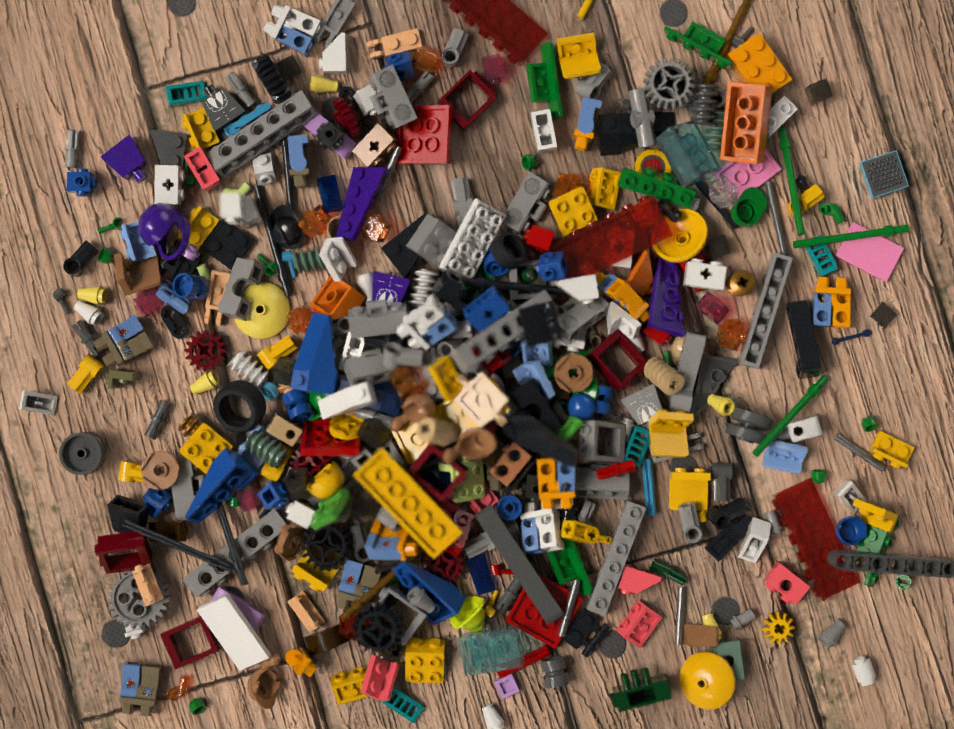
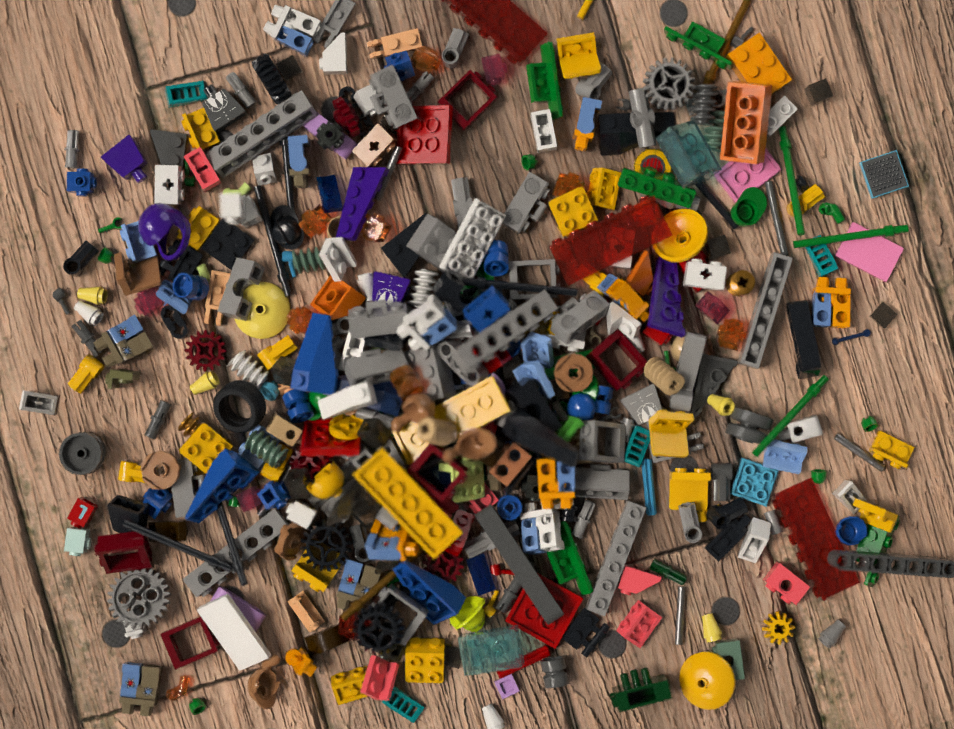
(77, 541): none -> light aqua brick
(82, 512): none -> red brick
(147, 584): light nougat hinge -> none
(191, 252): lavender plate -> none
(246, 119): dark azure hinge -> none
(270, 267): green hand -> none
(322, 85): light yellow cone -> none
(329, 509): bright green plate -> none
(395, 356): light grey piece -> none
(418, 598): light grey cone -> none
(445, 376): yellow bracket -> none
(452, 656): none -> clear smoke tile
(482, 399): tan plate -> none
(515, 243): black tyre -> none
(525, 276): dark green hinge -> none
(538, 239): red brick -> none
(540, 323): black hinge -> none
(552, 266): blue brick -> none
(569, 607): flat silver bar -> none
(580, 288): white slope -> none
(582, 533): yellow piece -> none
(615, 469): red axle -> none
(667, 210): black arm -> none
(700, 635): medium nougat slope -> none
(723, 192): clear brick -> none
(742, 619): light grey pin -> none
(753, 482): none -> medium azure tile
(864, 671): white brick -> none
(903, 586): green hinge -> none

